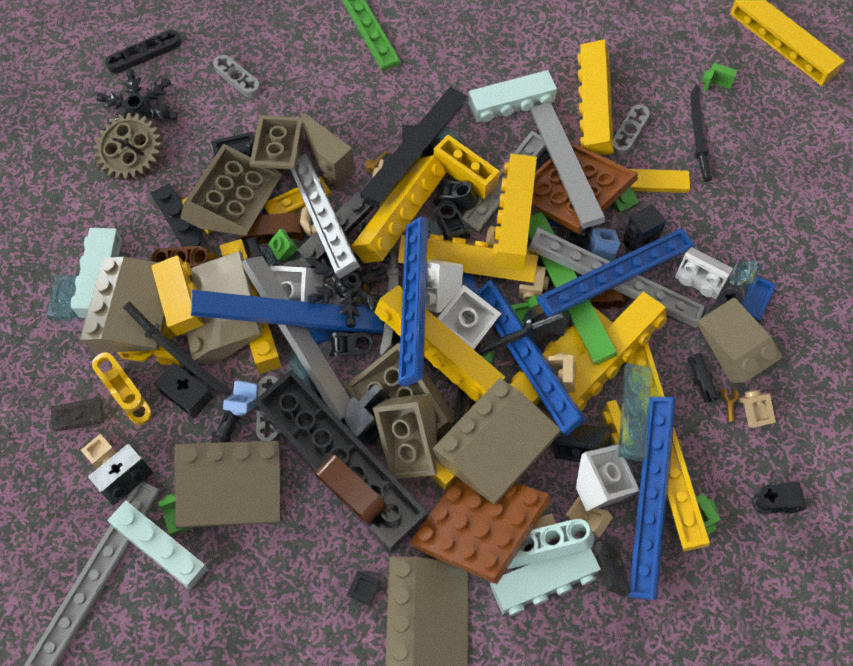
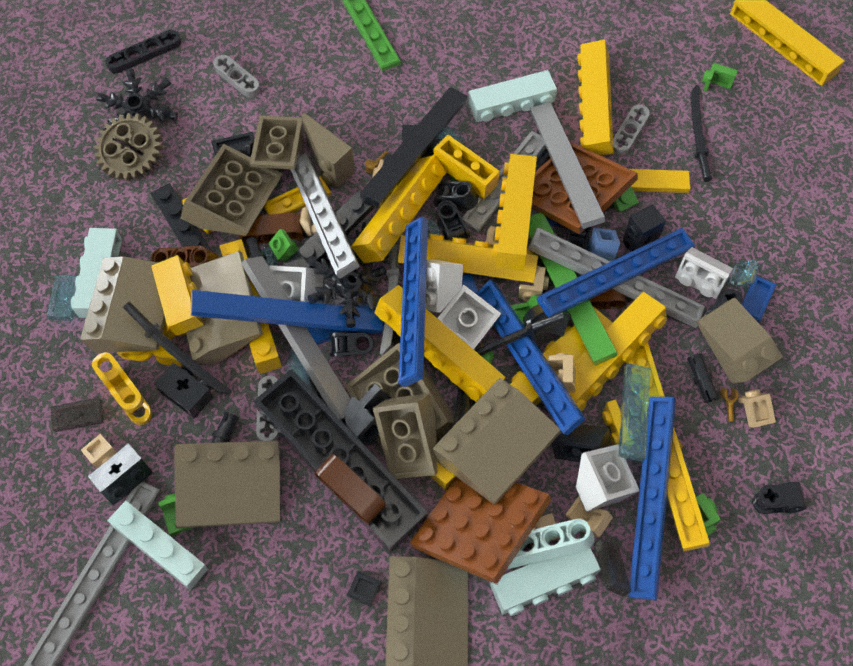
(242, 399): light blue bracket -> none

